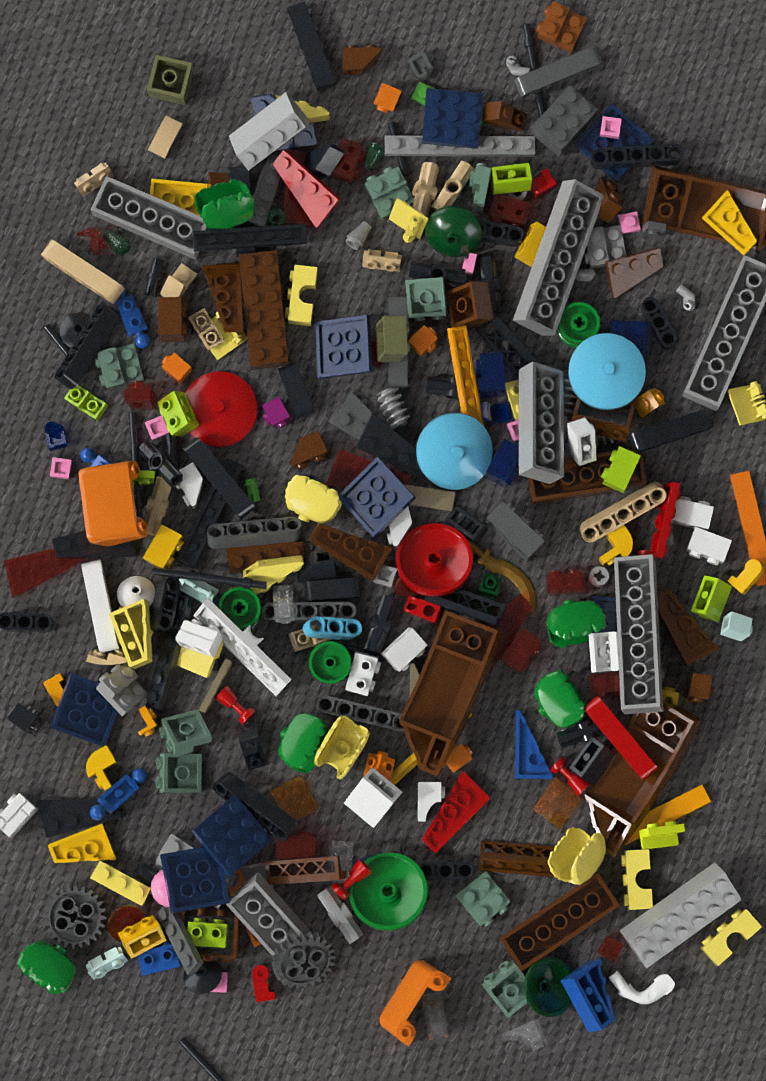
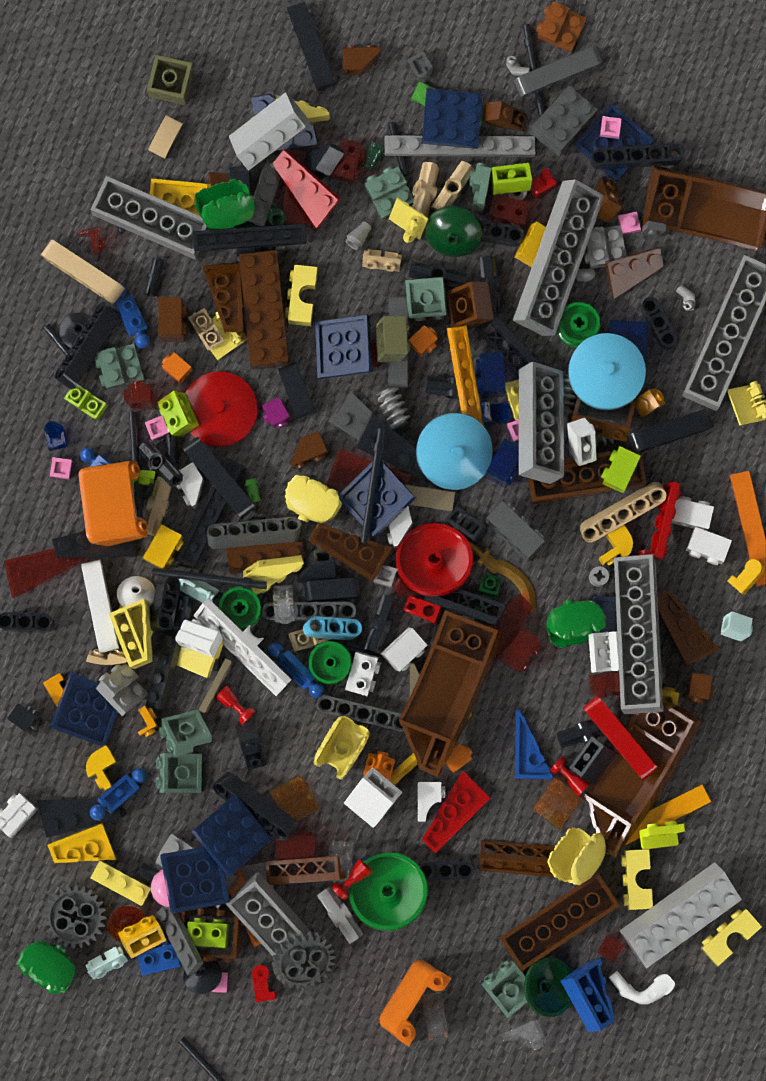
(87, 184): tan hinge -> none
(117, 243): clear green cone -> none
(179, 282): tan slope -> none
(296, 670): none -> blue plate
(301, 741): green animal -> none
(378, 449): none -> black bar
(386, 98): orange brick -> none
(469, 264): bright pink plate -> none
(483, 899): sand green plate -> none
(559, 700): green animal -> none
(565, 583): clear red brick -> none
(711, 598): lime brick -> none
(730, 224): yellow wing -> none

